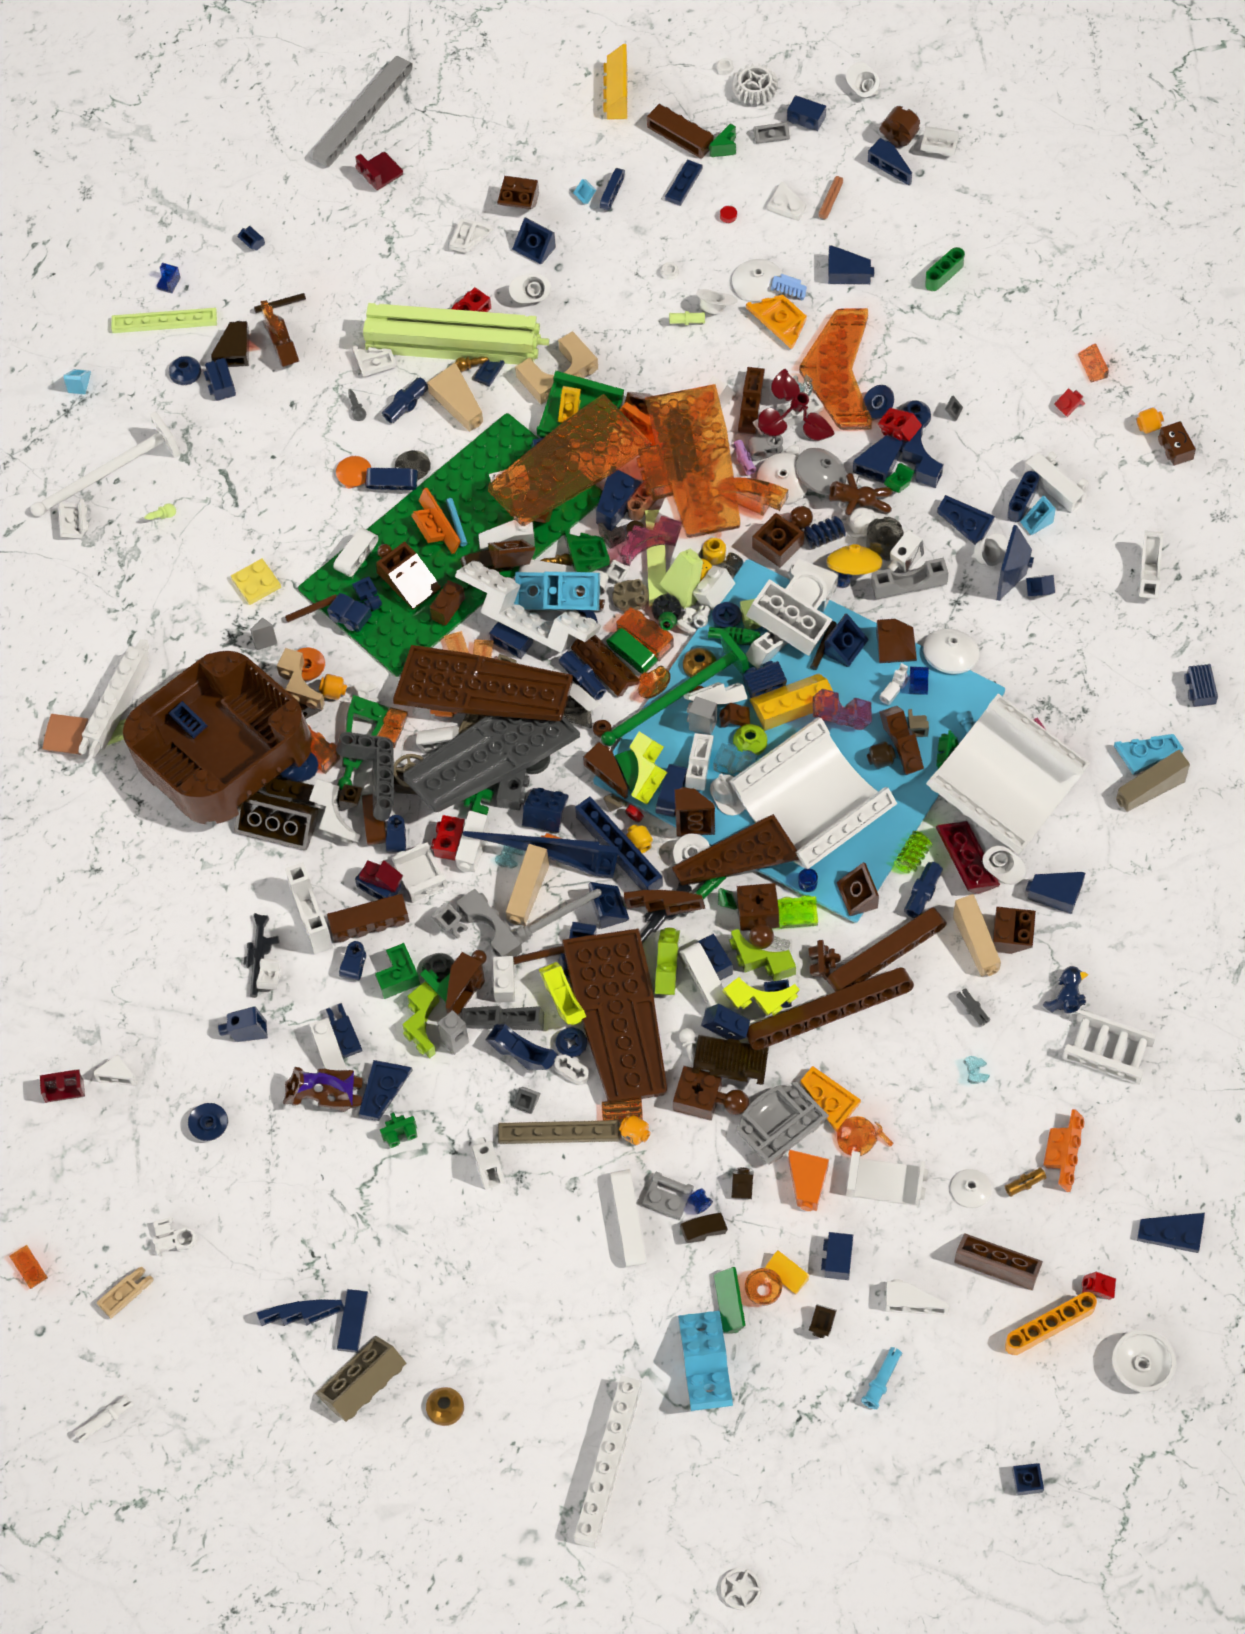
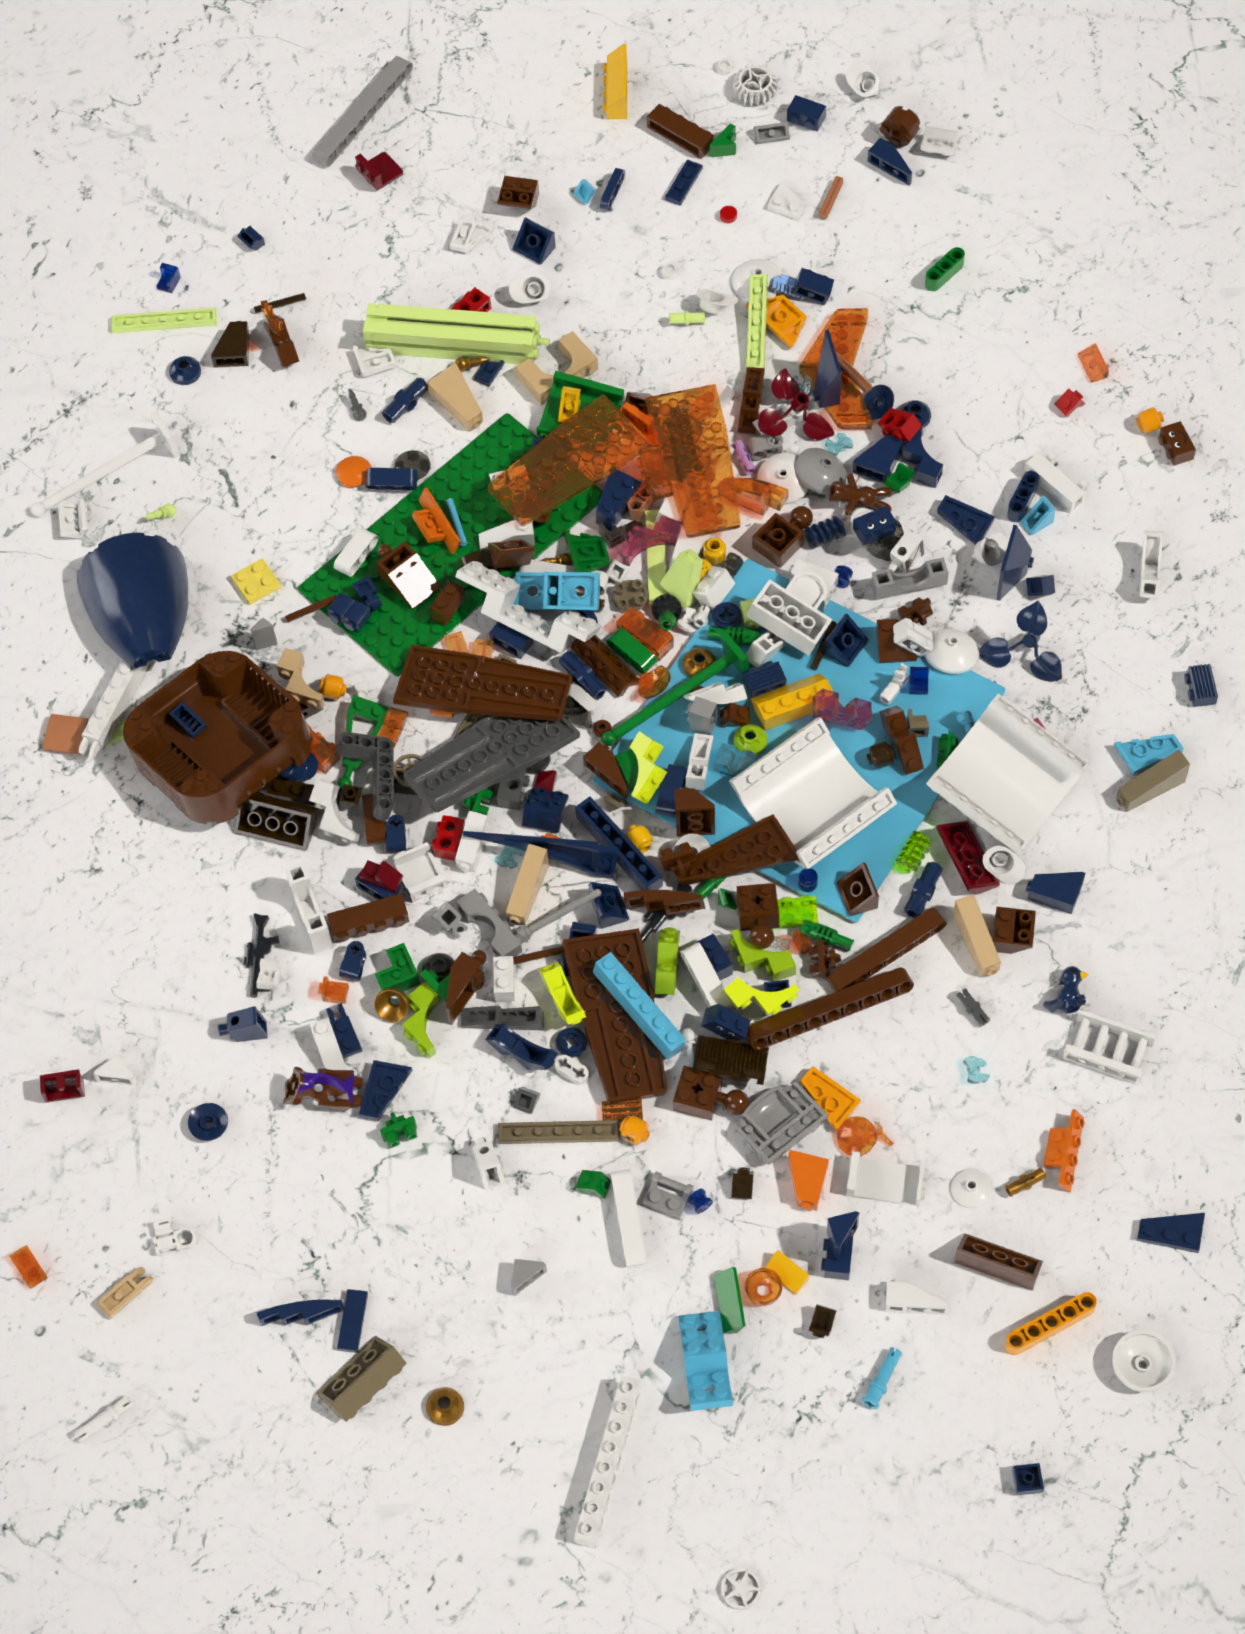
(77, 381): medium azure slope -> none
(136, 596): none -> dark blue panel
(220, 379): dark blue brick -> none
(313, 659): orange dish -> none
(333, 991): none -> clear orange bracket
(389, 1011): none -> pearl gold piece
(434, 739): white brick -> none
(449, 1029): light grey brick -> none
(525, 1273): none -> light grey slope
(546, 780): none -> dark red slope
(593, 1182): none -> green bracket
(633, 813): red tile -> none
(639, 1006): none -> medium azure brick
(678, 860): none -> reddish brown hips
(701, 1227): dark brown slope -> none
(725, 796): white piece -> none
(757, 321): none -> yellowish green tile
(801, 942): none -> clear orange slope
(813, 286): none -> dark blue brick
(829, 375): none -> dark blue slope
(829, 935): none -> green hinge
(840, 1231): none -> dark blue slope
(843, 443): none -> clear light blue piece
(848, 267): dark blue slope -> none
(854, 375): none -> nougat axle
(854, 560): yellow dish -> none
(874, 525): none -> dark blue brick
(913, 637): none -> white brick
(918, 612): none -> reddish brown hips
(954, 408): dark grey slope -> none
(1034, 622): none -> dark blue plant
(1099, 1285): red bracket -> none

